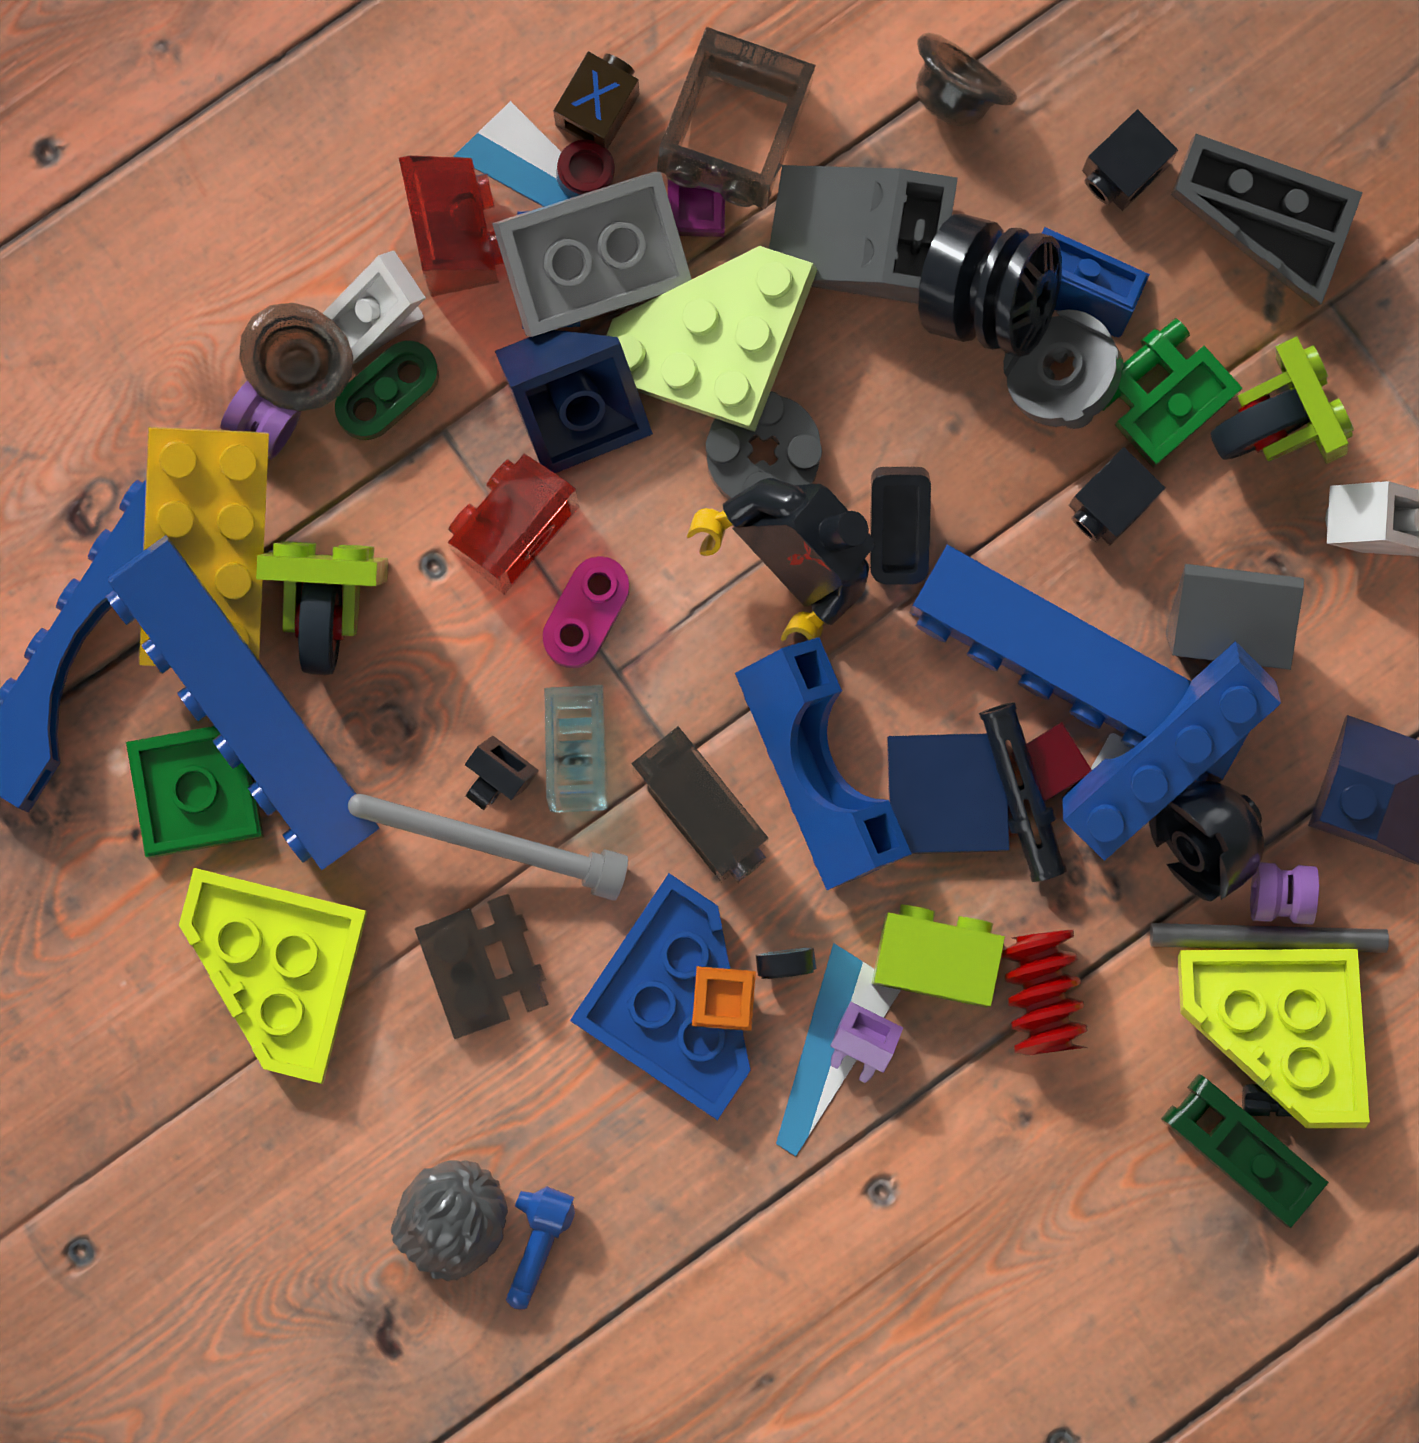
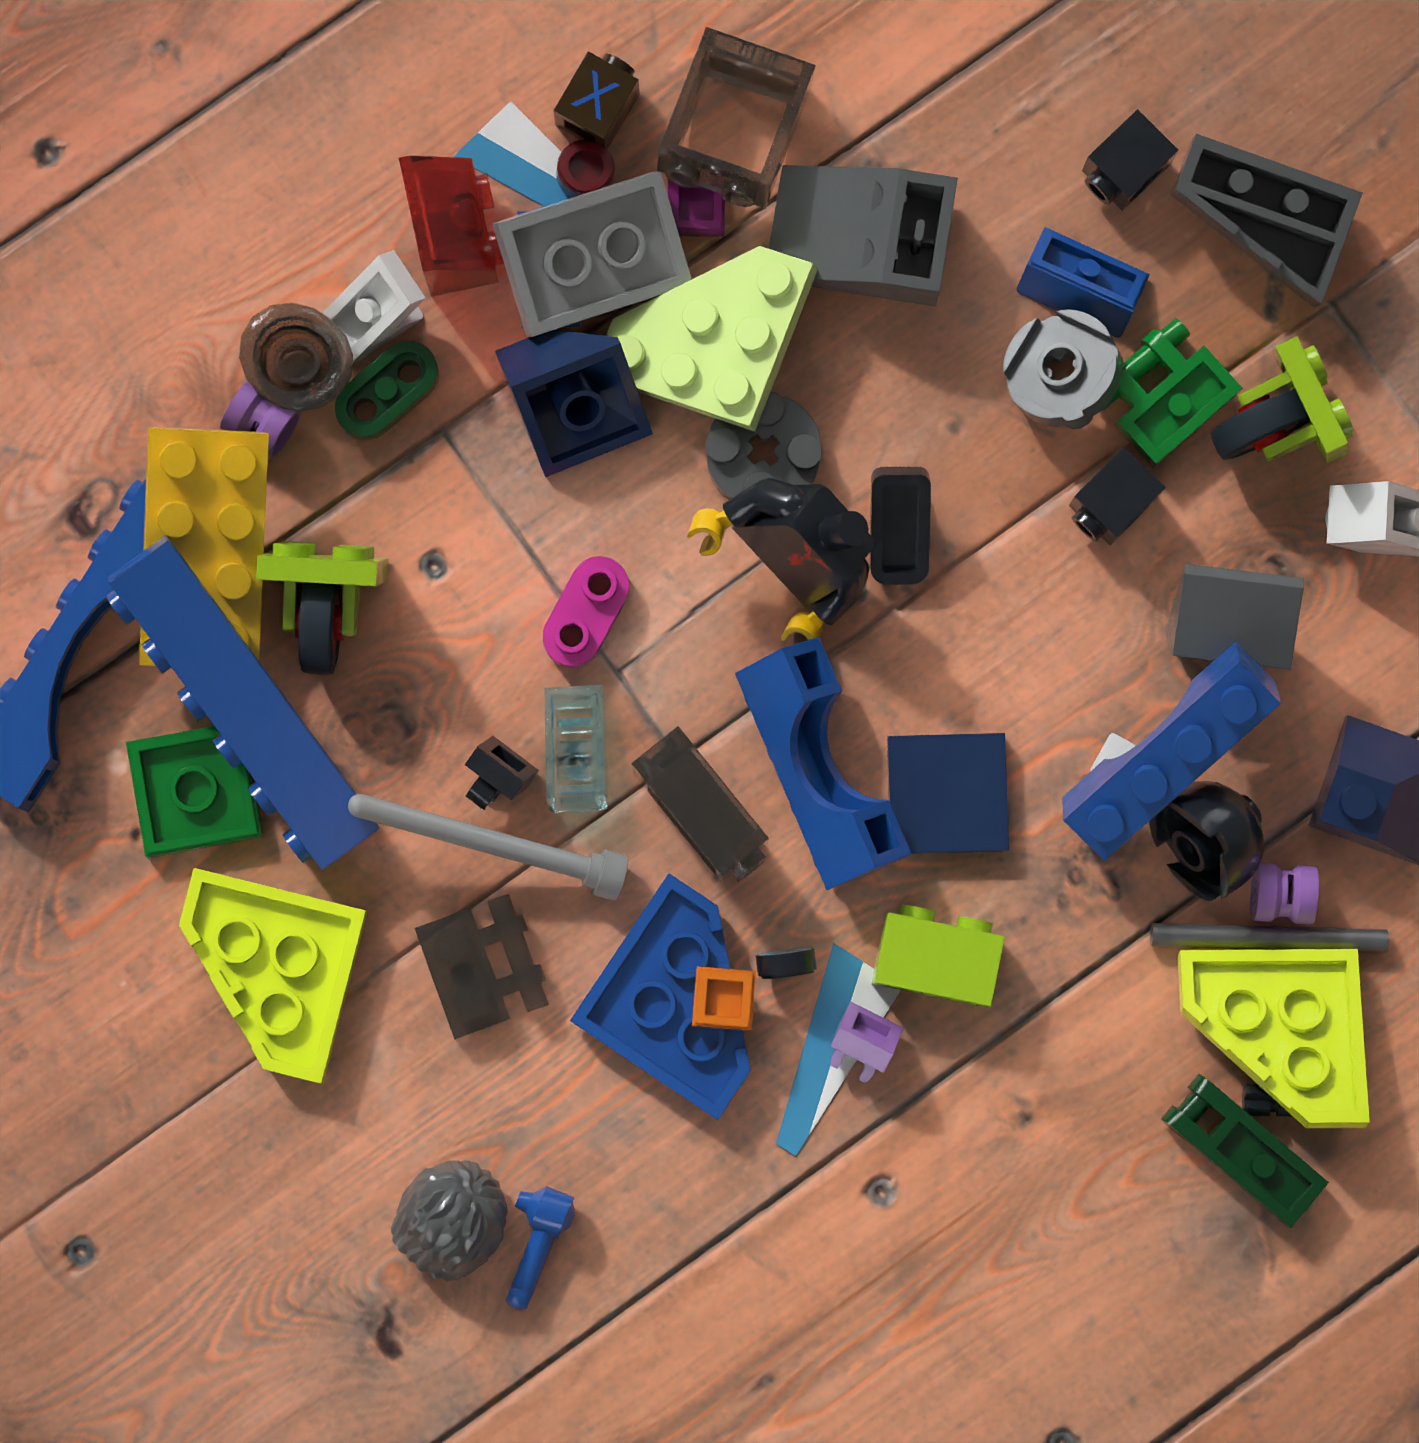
(513, 521): clear red slope -> none
(956, 84): clear smoke hat -> none
(990, 284): black wheel -> none
(1043, 858): black pin -> none
(1044, 993): red piece -> none
(1051, 651): blue brick -> none
(1056, 761): dark red tile -> none

